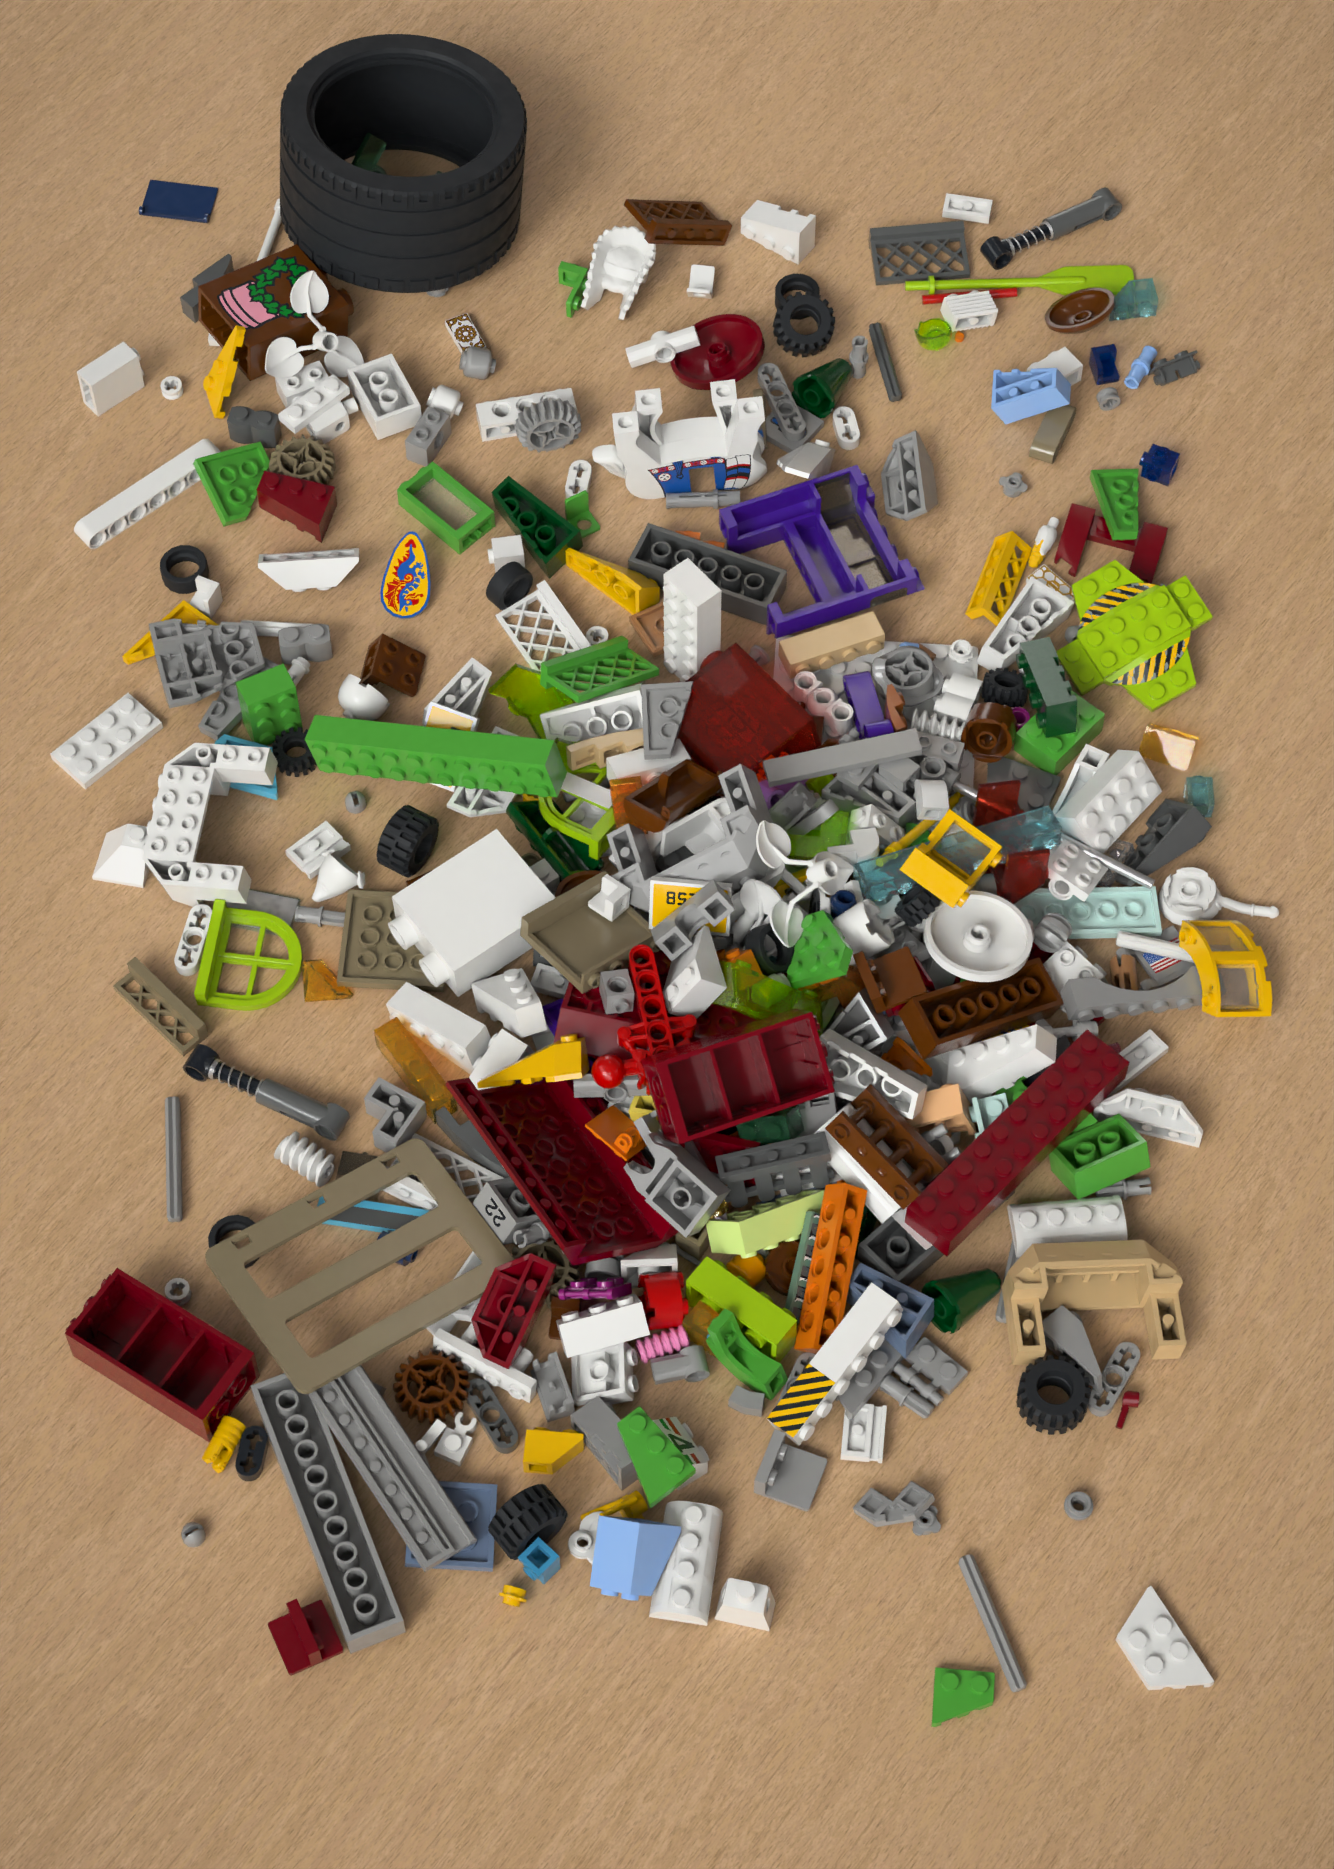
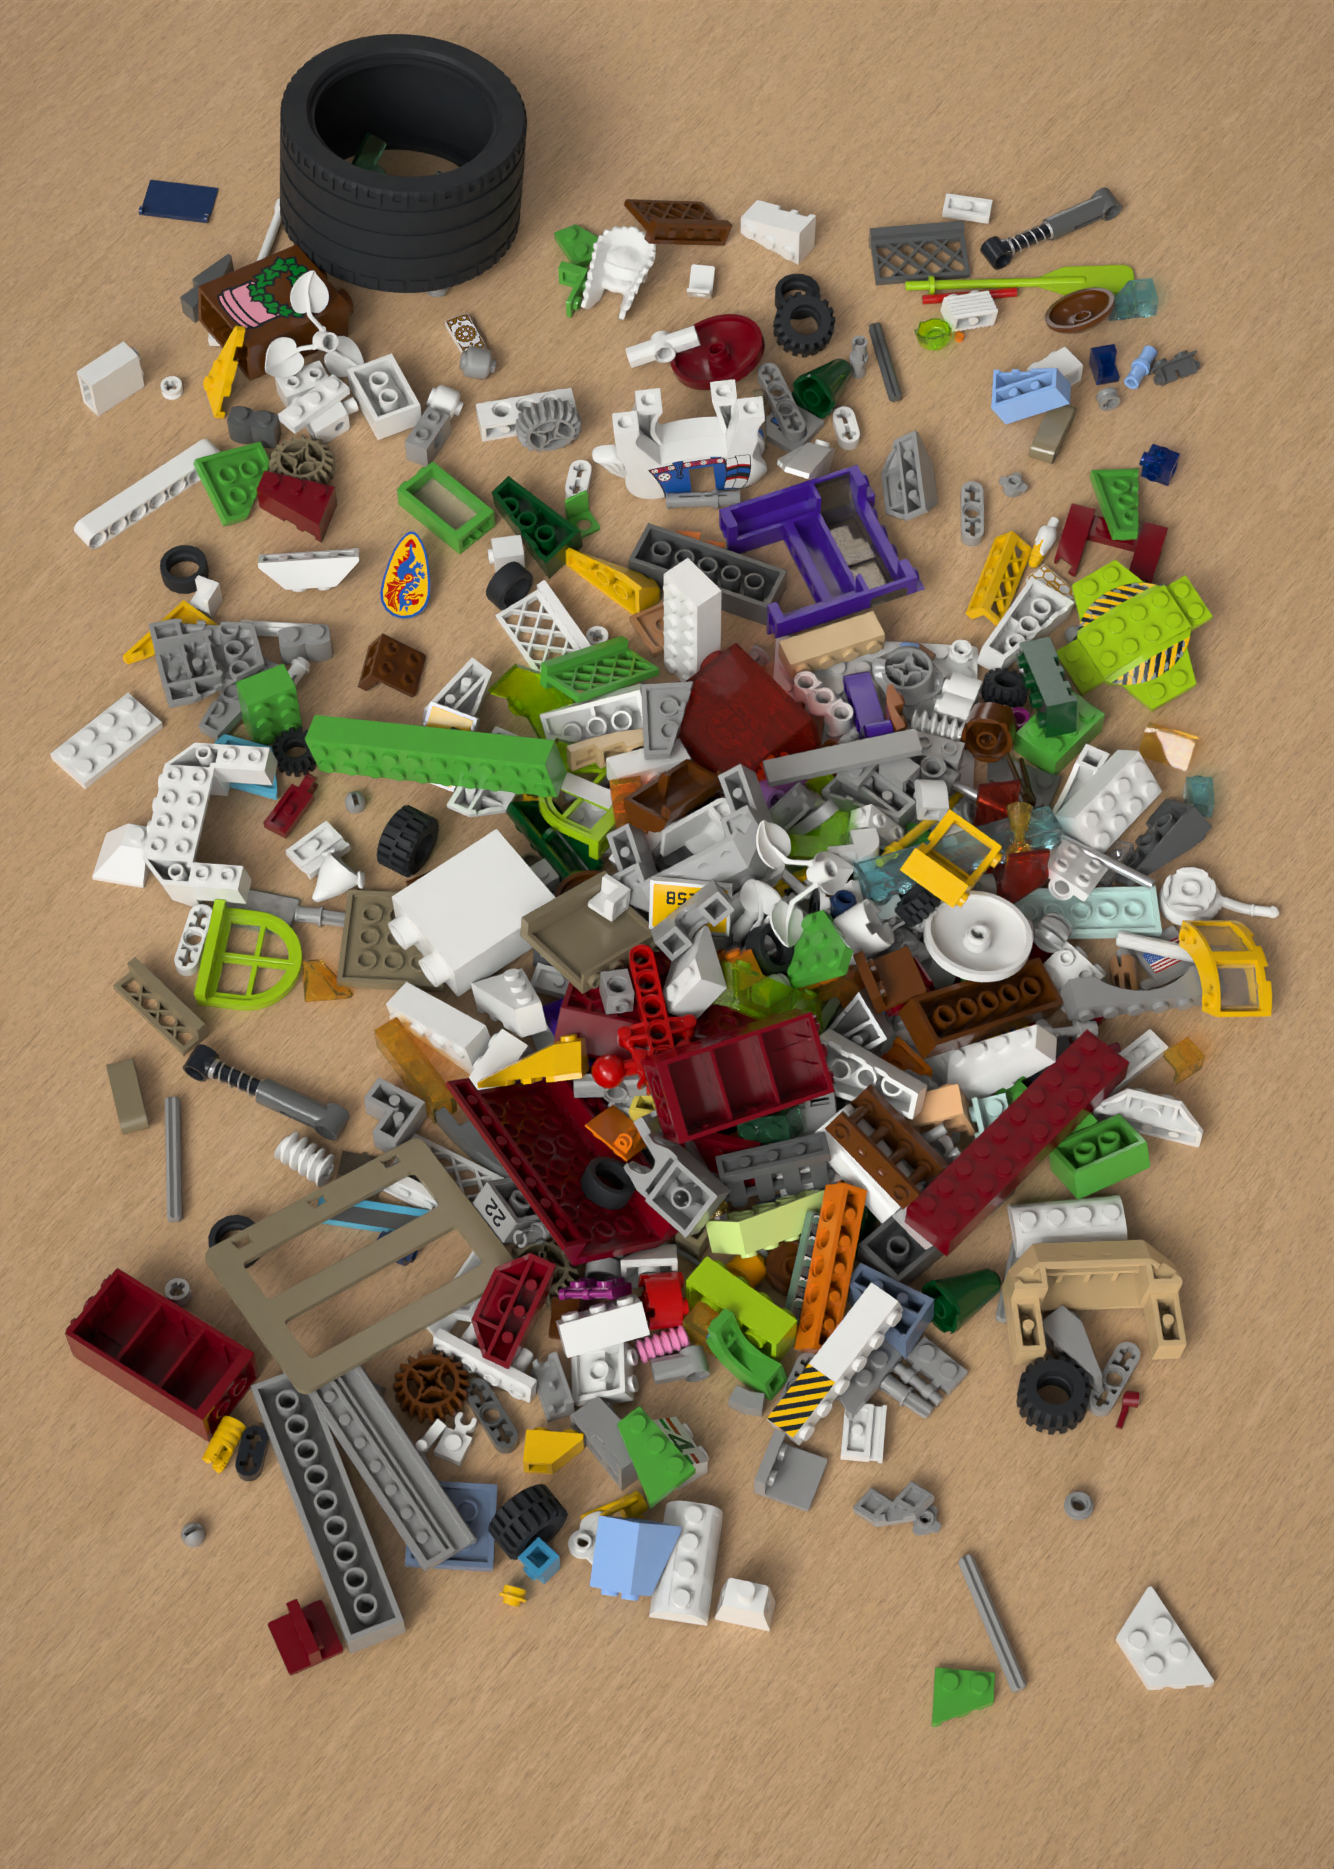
(127, 1096): none -> dark tan beam
(291, 807): none -> dark red plate
(360, 700): white cylinder -> none
(576, 244): none -> bright green wing
(598, 1191): none -> black tyre
(976, 505): none -> light grey beam
(1019, 820): none -> clear yellow piece
(1025, 794): none -> dark brown plant
(1126, 1188): light grey axle -> none
(1184, 1059): none -> clear yellow panel

